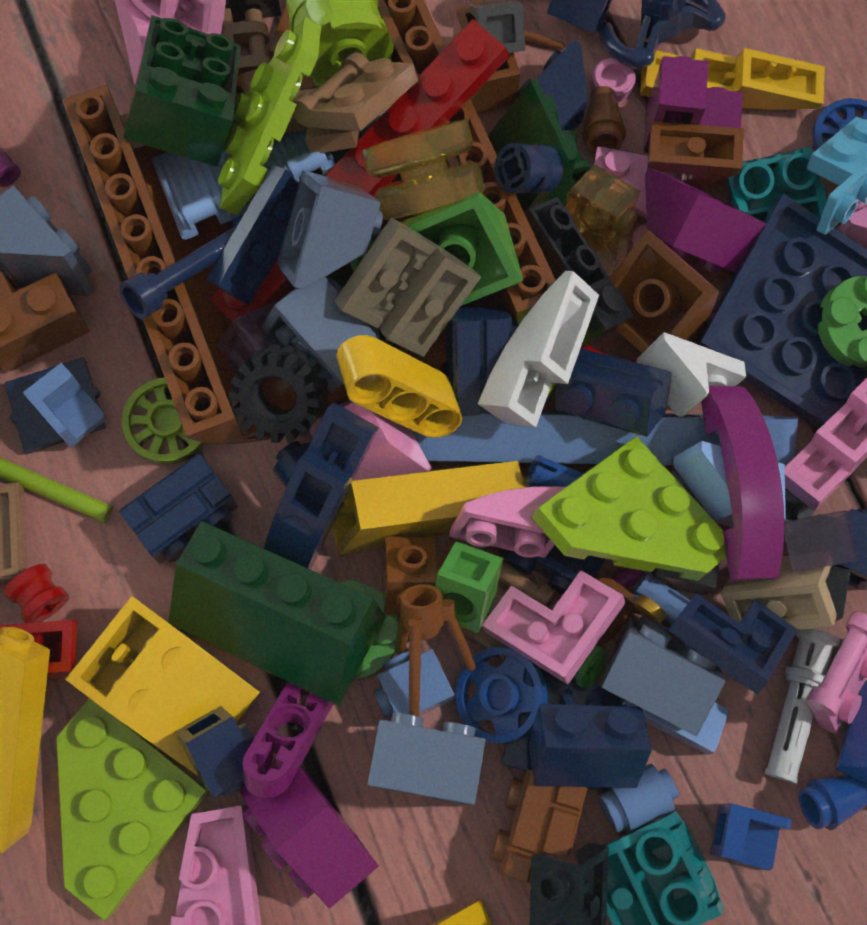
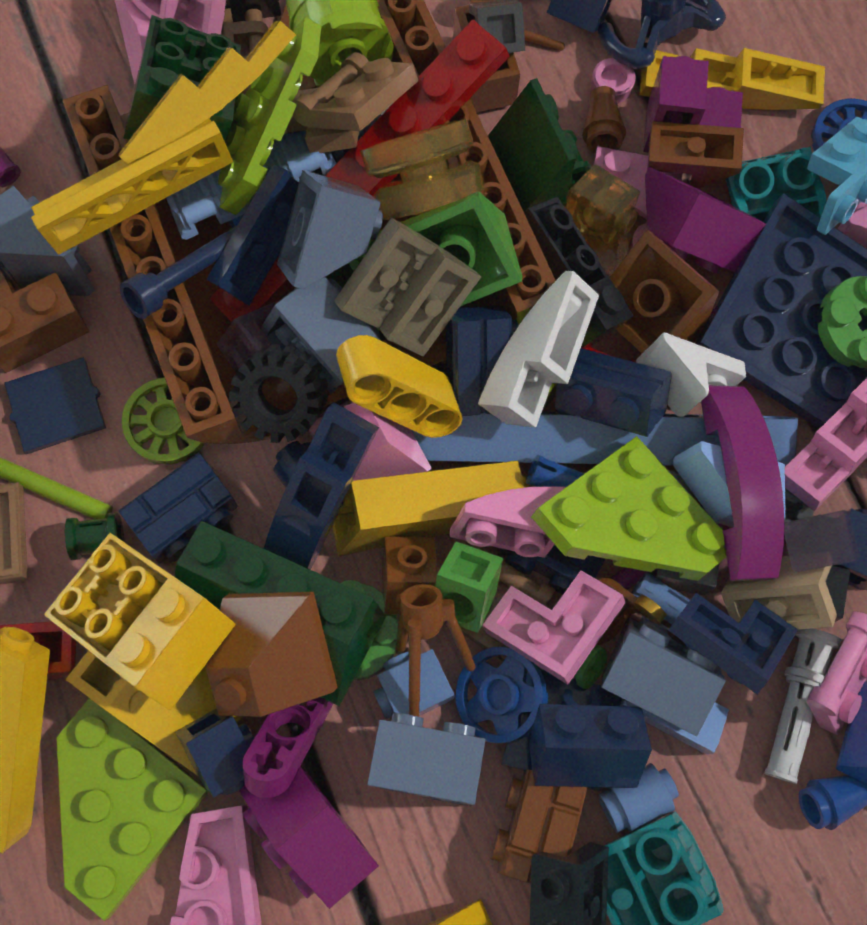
(36, 594): red wheel -> none
(65, 405): medium blue panel -> none
(86, 536): none -> dark green bush
(129, 188): none -> yellow fence
(140, 621): none -> yellow slope
(189, 105): none -> yellow slope
(271, 655): none -> dark orange slope
(528, 168): dark blue wheel -> none
(565, 81): dark blue slope -> none
(747, 835): blue panel -> none

